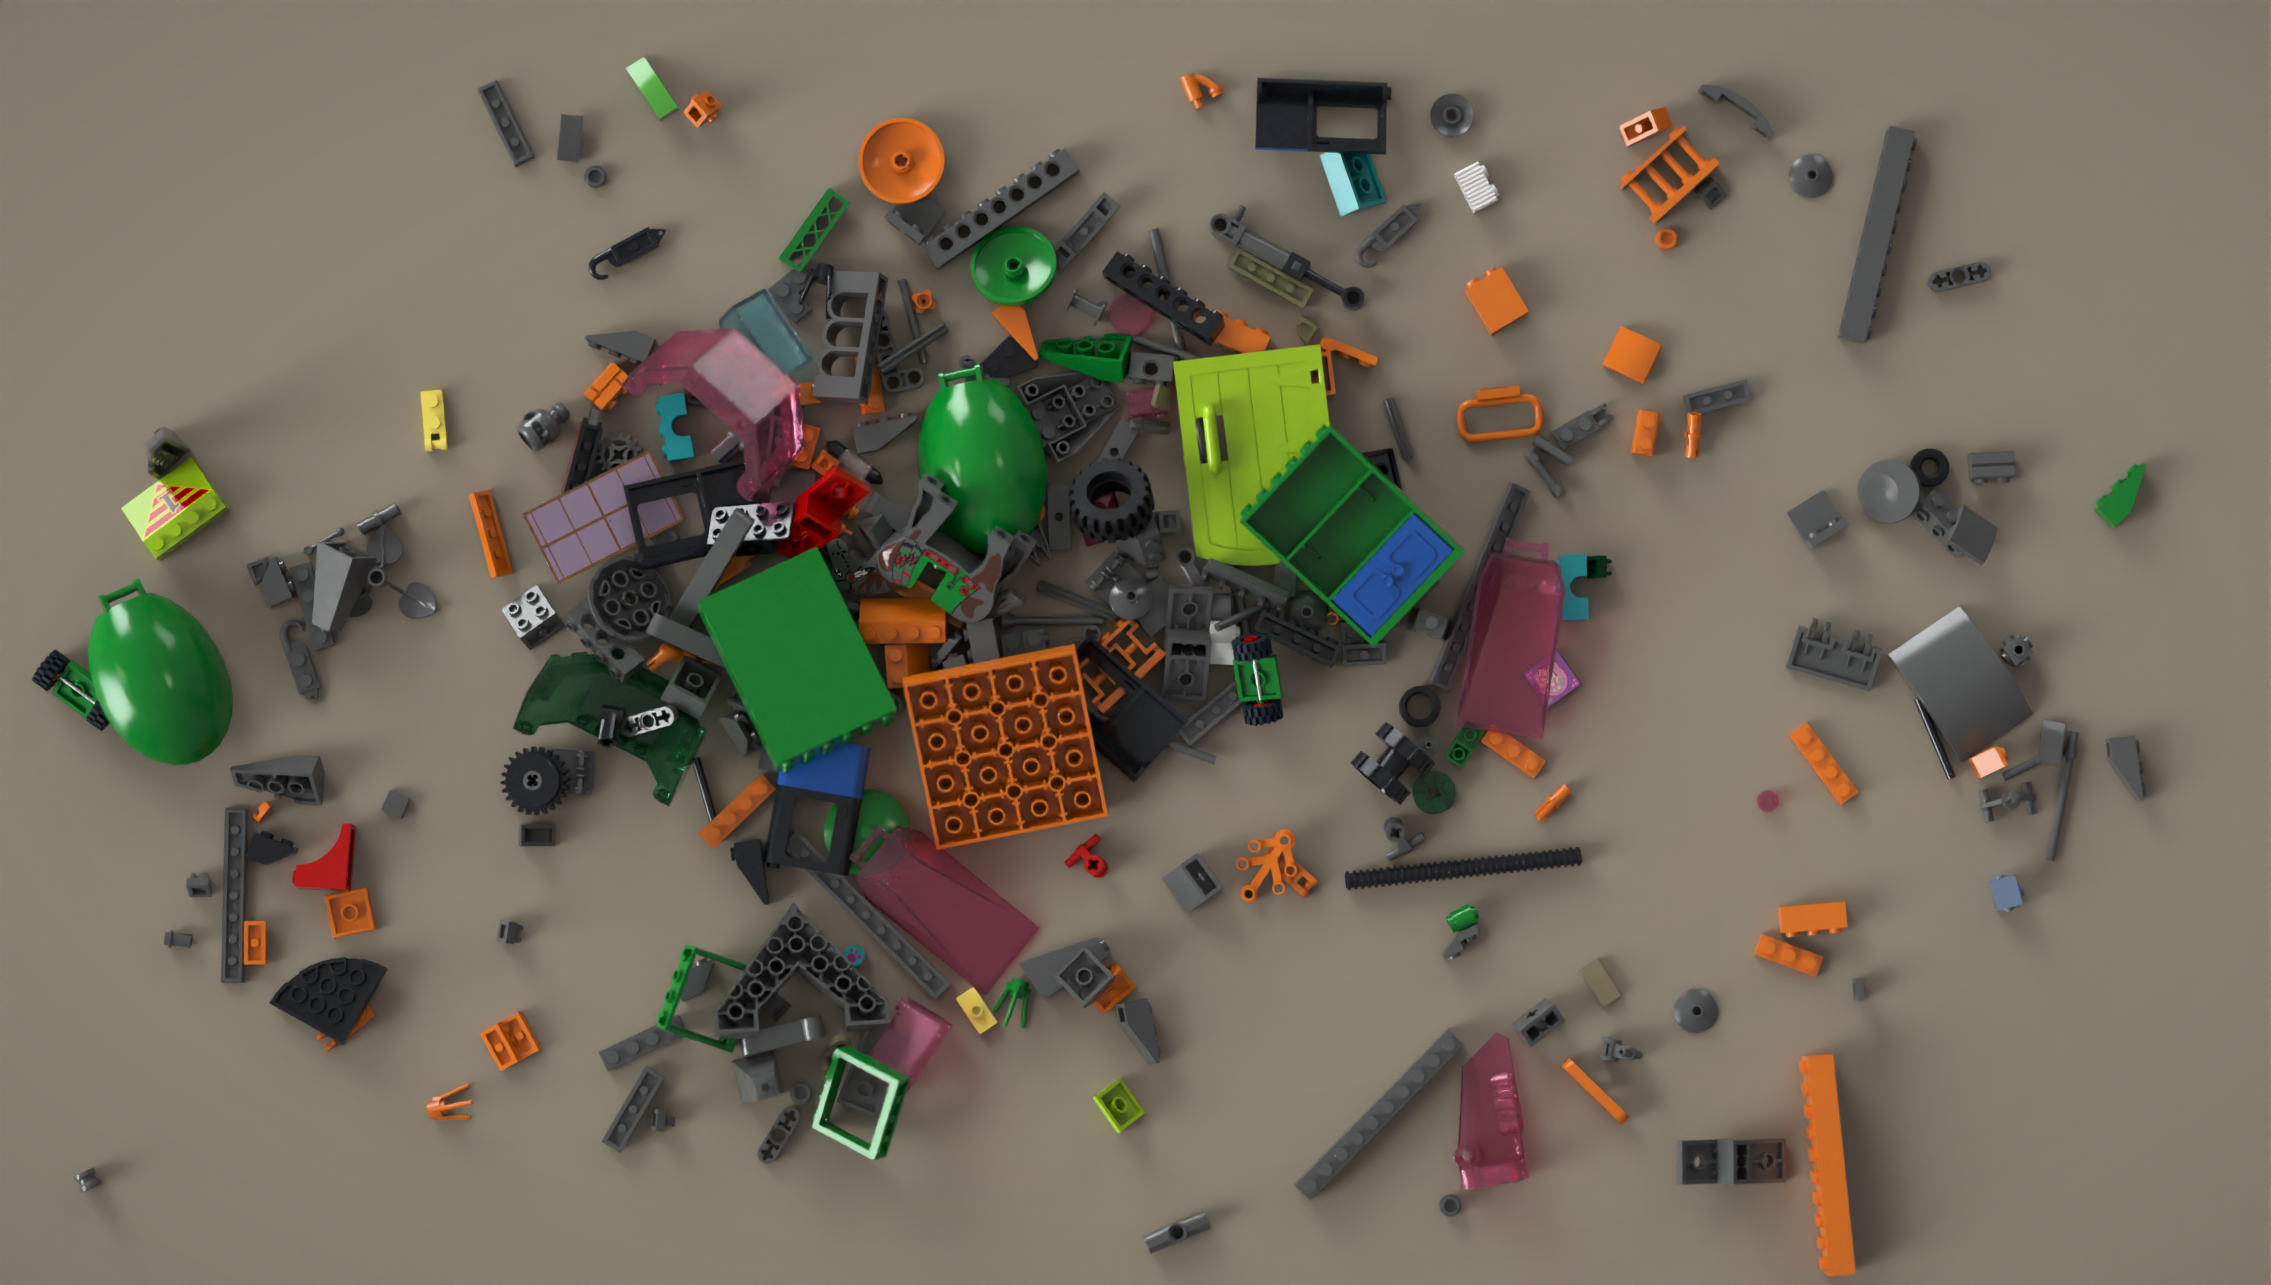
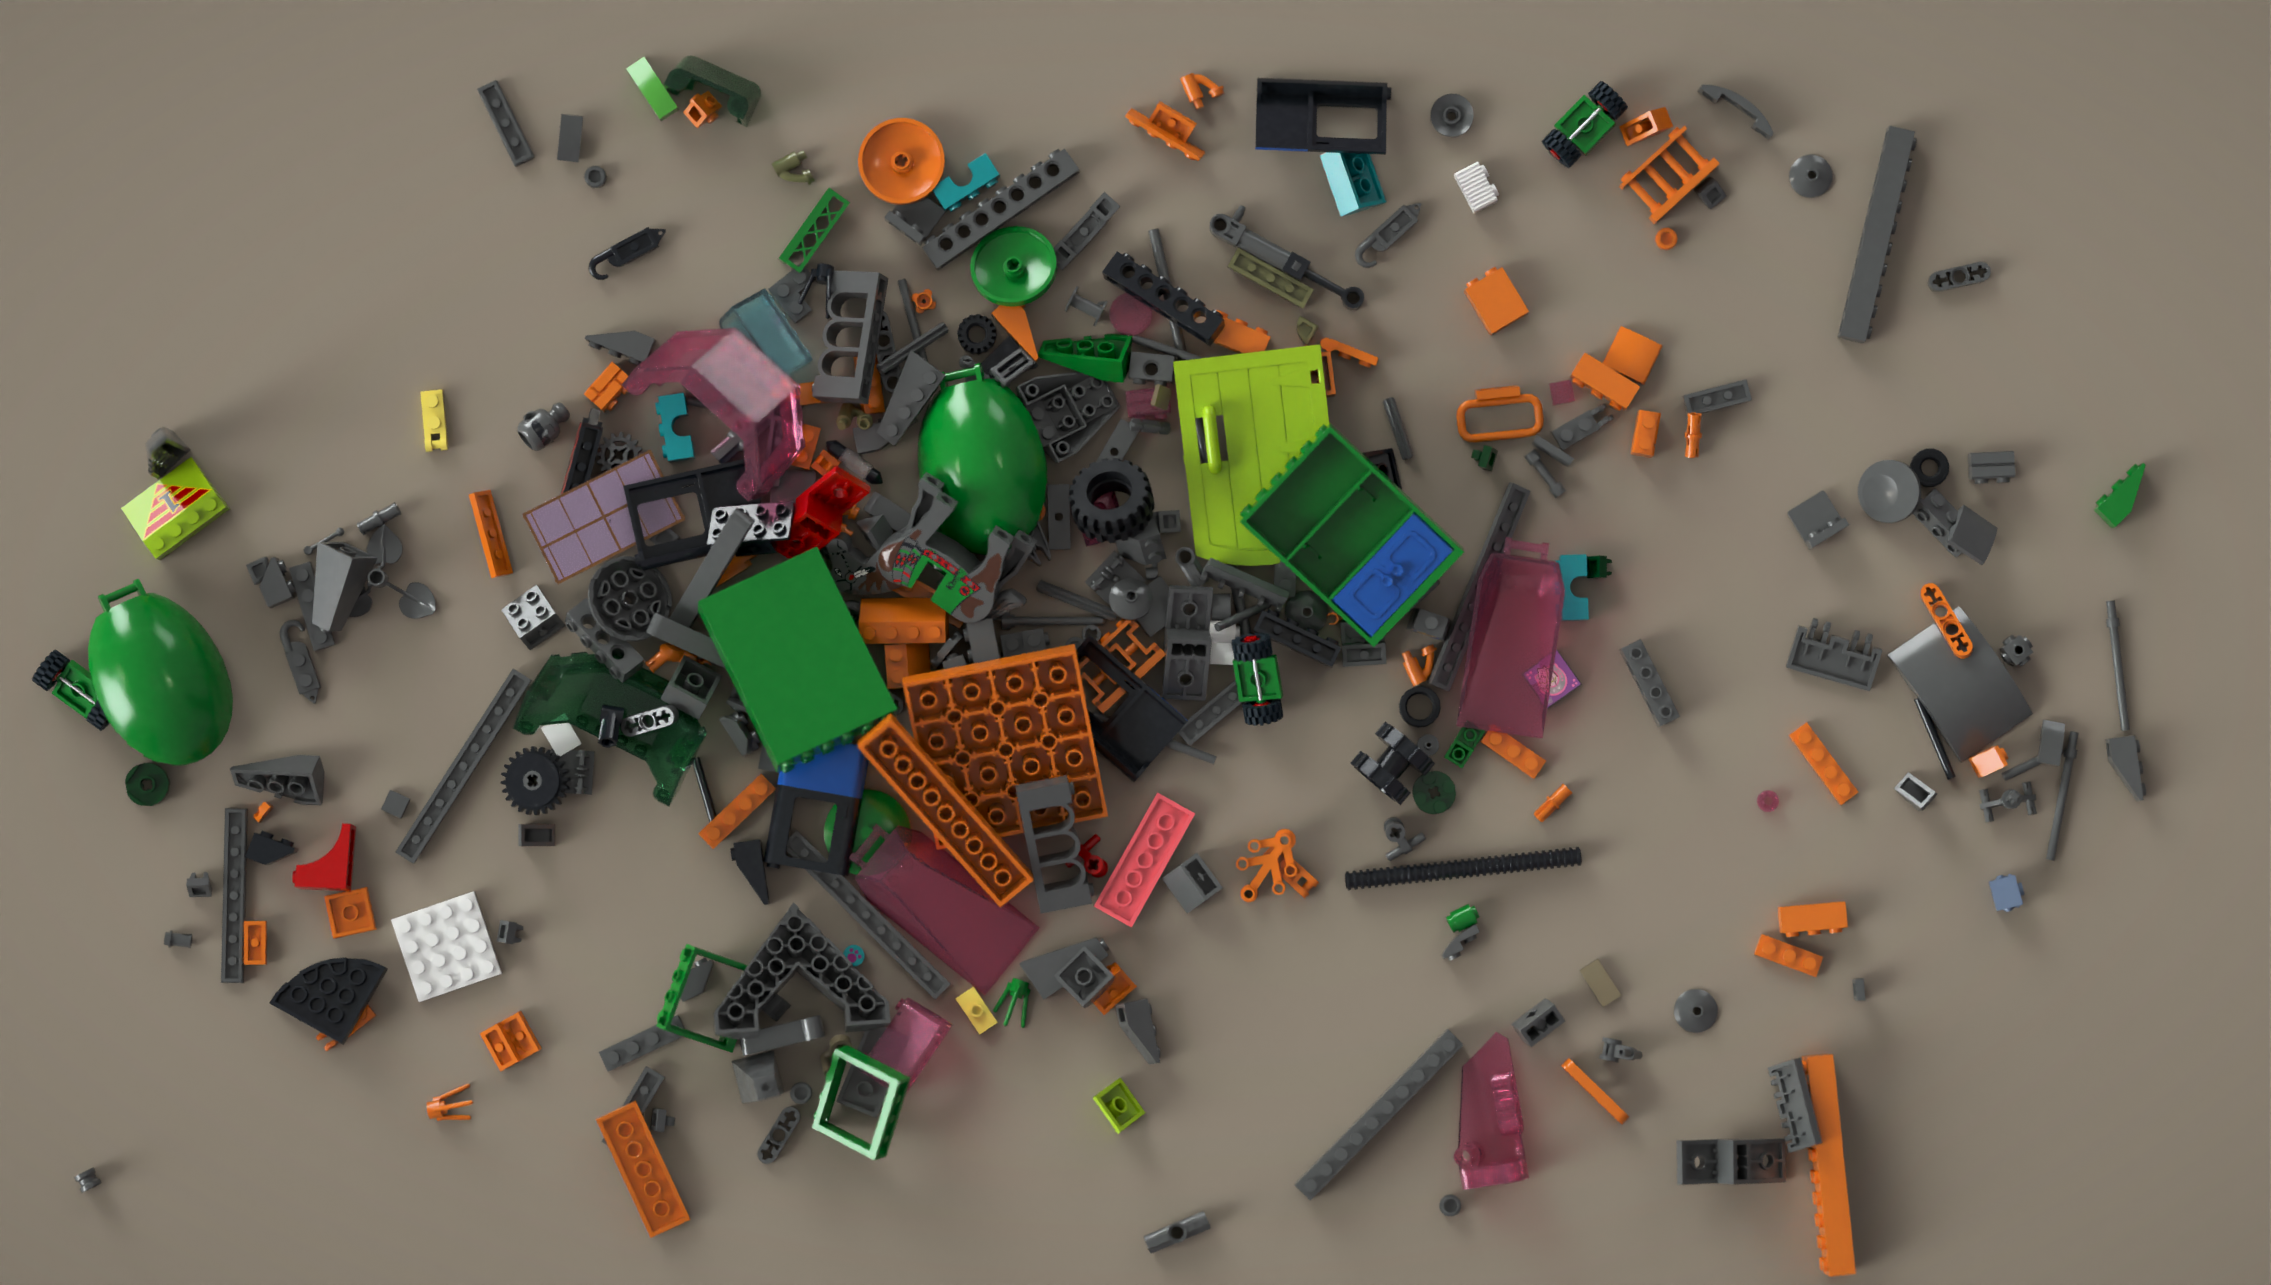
(135, 786): none -> dark green plate
(446, 946): none -> white plate
(463, 766): none -> dark grey plate
(561, 737): none -> white sticker
(643, 1169): none -> orange plate
(742, 92): none -> clear green windscreen
(790, 162): none -> olive plant
(847, 413): none -> olive plant
(911, 394): none -> dark grey wing
(945, 810): none -> orange brick
(952, 195): none -> teal arch
(963, 334): none -> black tyre
(1000, 376): none -> dark grey tile
(1059, 894): none -> dark grey fence
(1144, 860): none -> coral plate
(1170, 127): none -> orange bracket
(1415, 672): none -> orange plant
(1486, 457): none -> dark green tile
(1561, 392): none -> clear pink tile
(1585, 124): none -> plate
(1604, 382): none -> orange brick
(1649, 683): none -> dark grey brick
(1795, 1105): none -> dark grey hinge
(1915, 792): none -> dark grey slope
(1949, 619): none -> orange beam
(2113, 623): none -> dark grey bar

